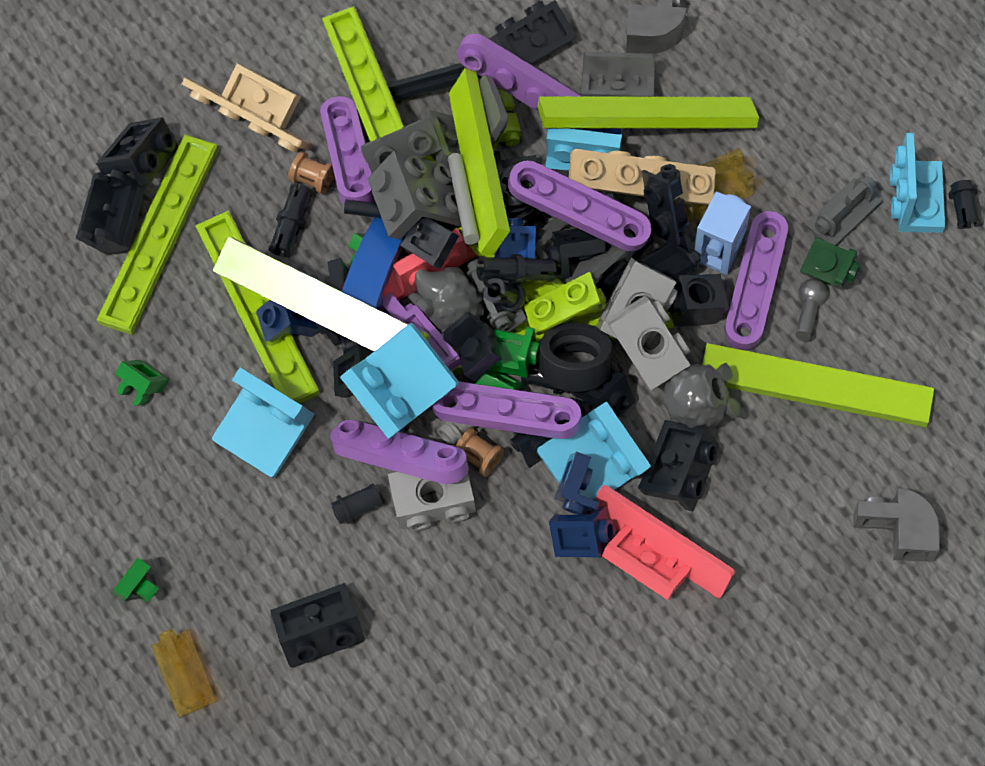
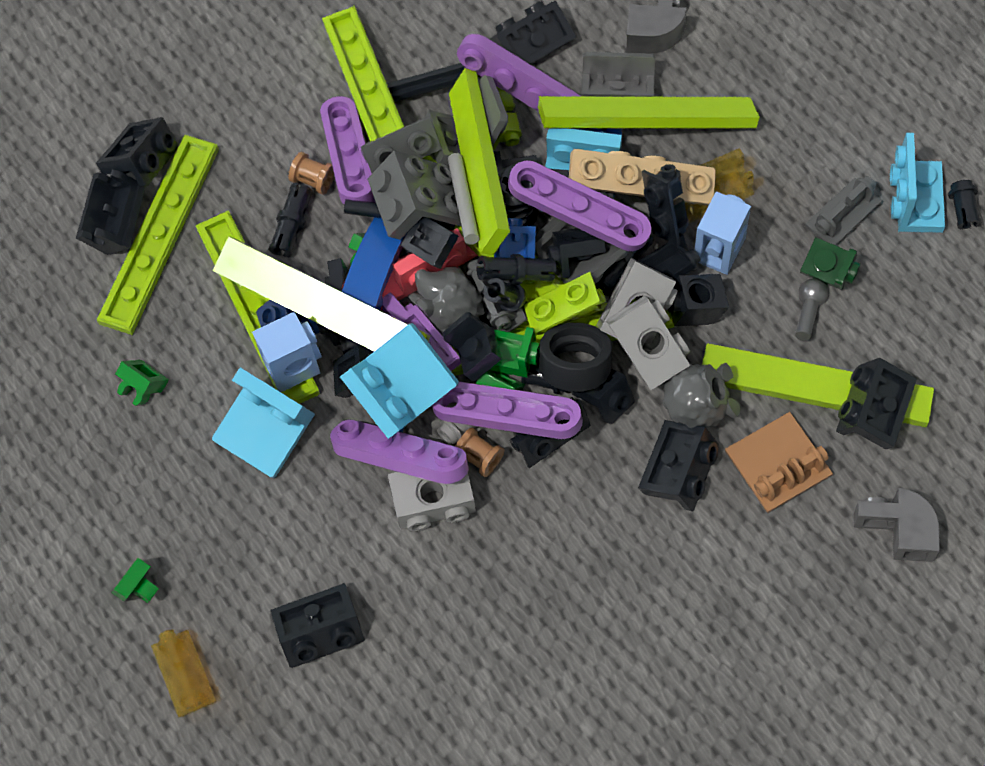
(256, 100): tan bracket -> none
(288, 351): none -> light blue brick
(356, 504): black pin -> none
(576, 478): dark blue bracket -> none
(581, 534): dark blue bracket -> none
(607, 442): medium azure bracket -> none
(657, 552): coral bracket -> none
(756, 280): medium lavender plate -> none
(779, 462): none -> medium nougat hinge
(876, 402): none -> black bracket

